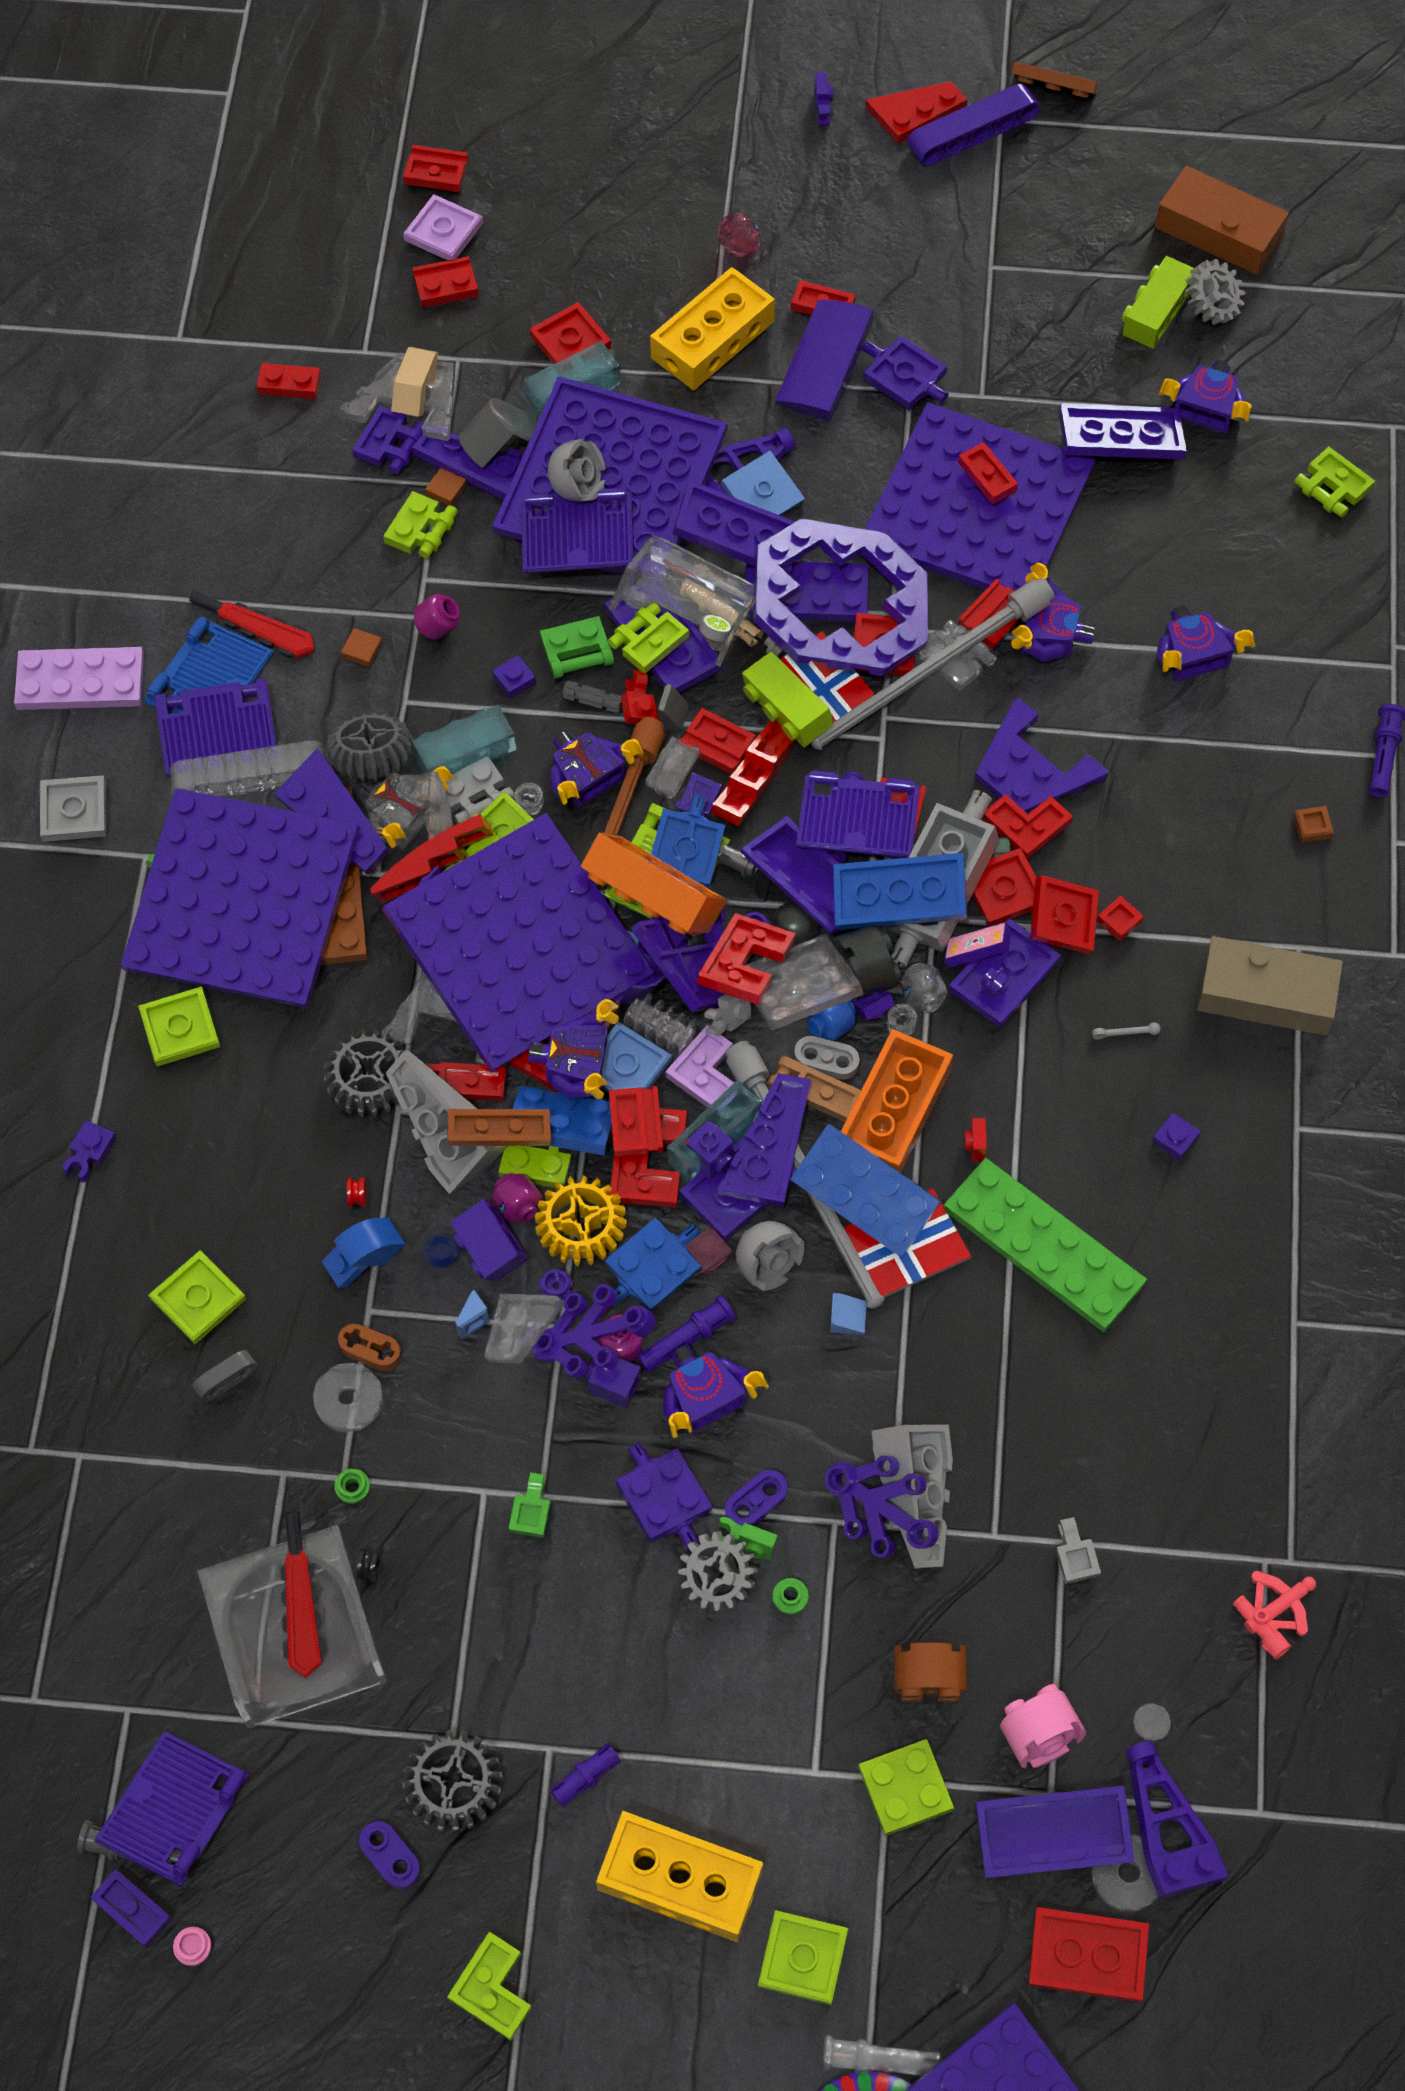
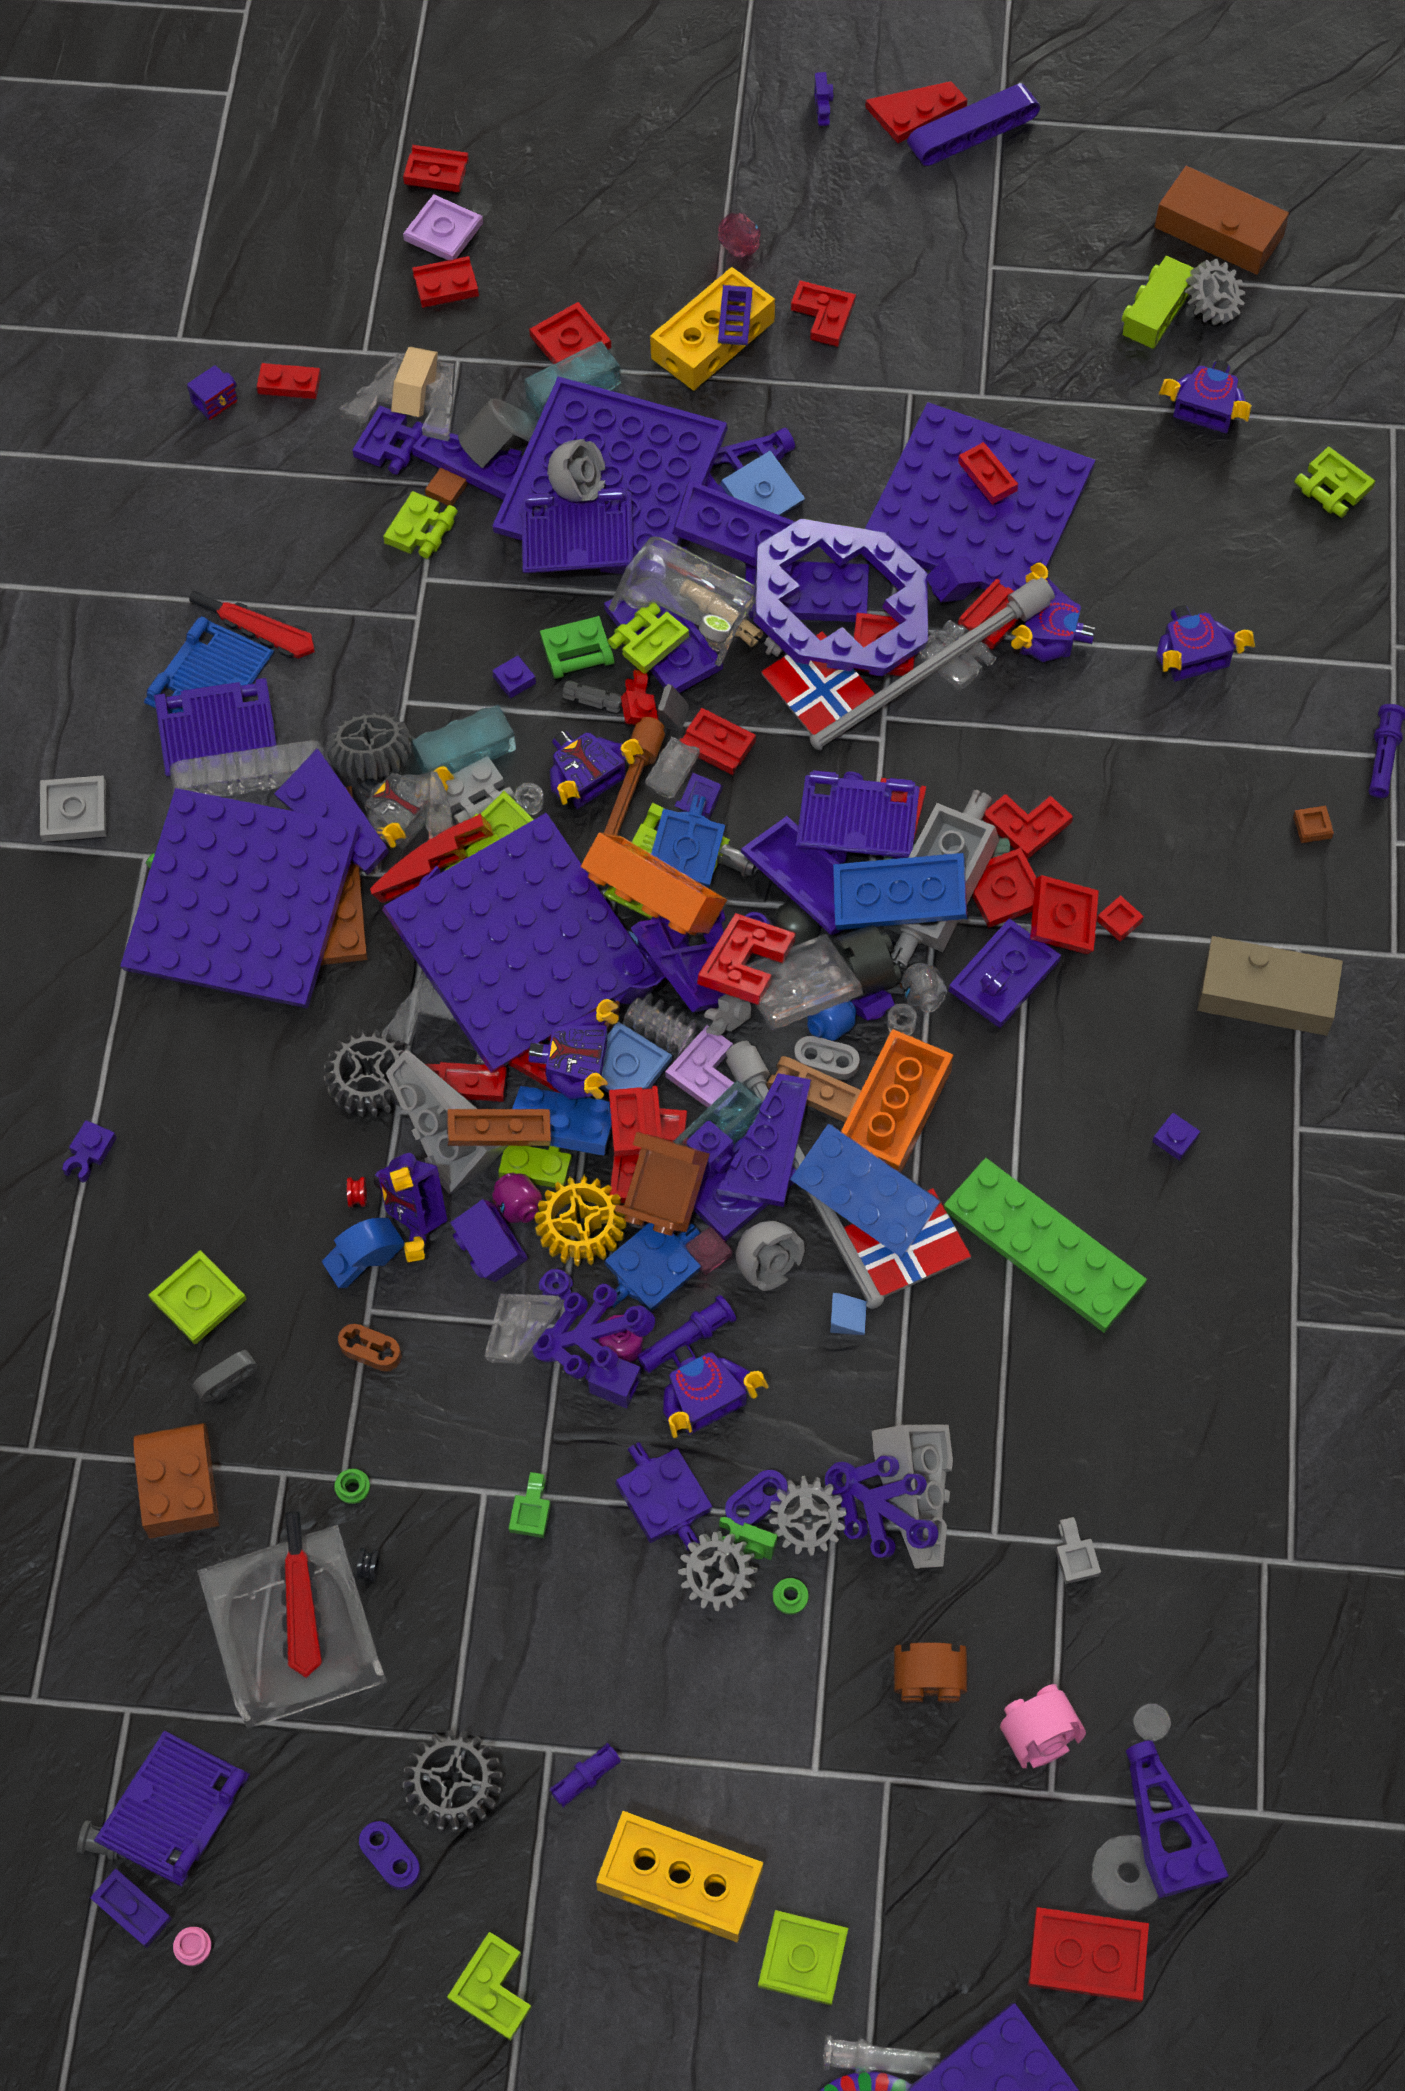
(79, 678): lavender plate -> none
(175, 1480): none -> dark orange brick
(179, 1026): lime plate -> none
(212, 392): none -> dark purple brick
(355, 1415): clear tile -> none
(361, 647): dark orange tile -> none
(414, 1198): none -> dark purple torso
(436, 616): magenta head -> none
(440, 1251): clear blue plate -> none
(472, 1316): medium blue slope -> none
(663, 1184): none -> dark orange panel
(735, 294): none -> dark purple slope
(754, 774): red slope -> none
(787, 699): lime brick -> none
(821, 1515): none -> light grey gear
(825, 358): dark purple slope -> none
(905, 372): dark purple plate -> none
(905, 1787): lime plate -> none
(953, 579): none -> dark purple brick
(976, 1139): red plate -> none
(978, 945): tile -> none
(1025, 774): dark purple wing -> none
(1055, 79): dark orange plate -> none
(1055, 1831): dark purple slope -> none
(1100, 1033): light grey hinge -> none
(1122, 431): dark purple plate -> none
(1261, 1619): coral piece -> none

